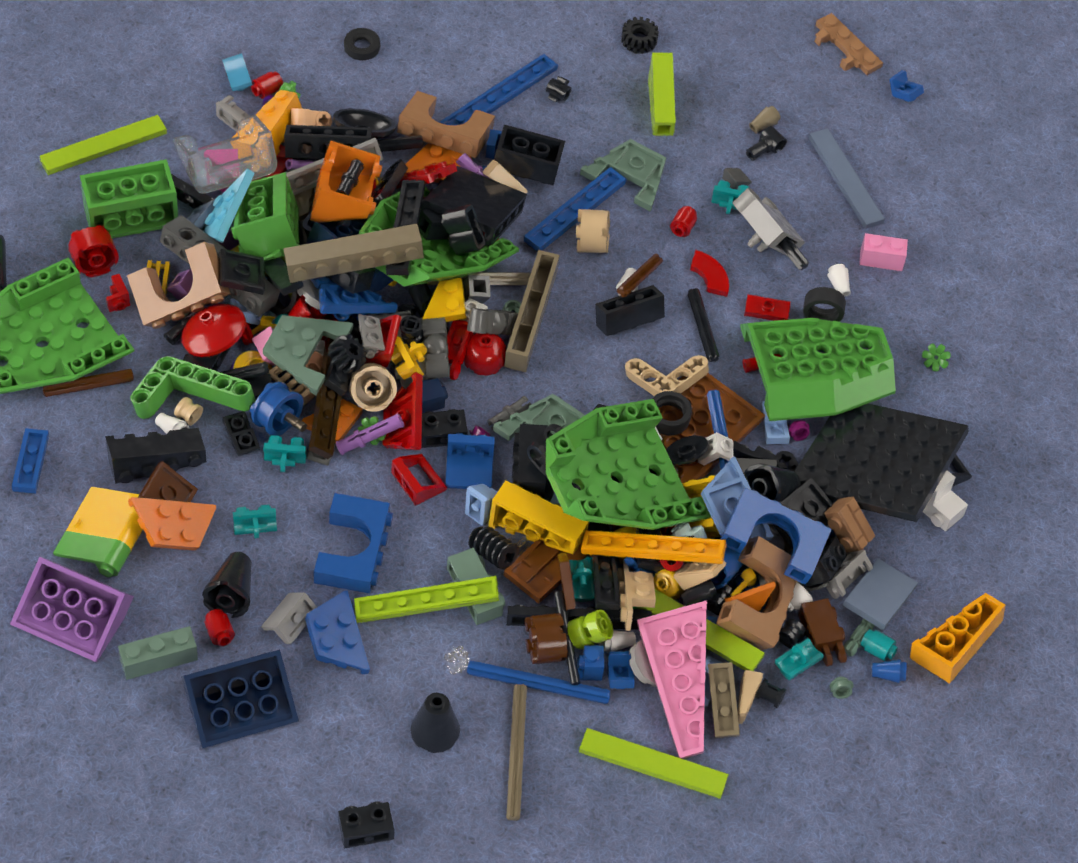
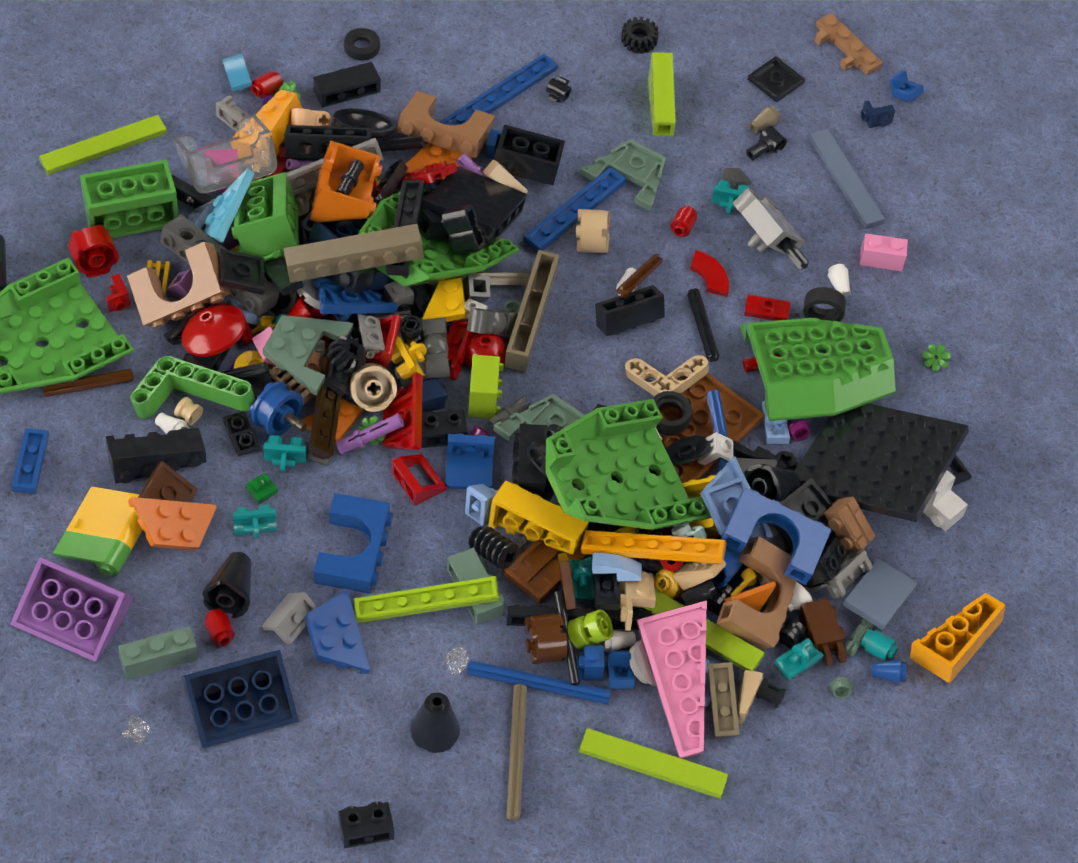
(136, 730): none -> clear plant
(261, 488): none -> green tile
(346, 84): none -> black brick
(398, 294): none -> light grey brick
(485, 386): none -> lime container
(626, 568): none -> light blue slope
(776, 79): none -> black tile
(878, 116): none -> dark blue bracket

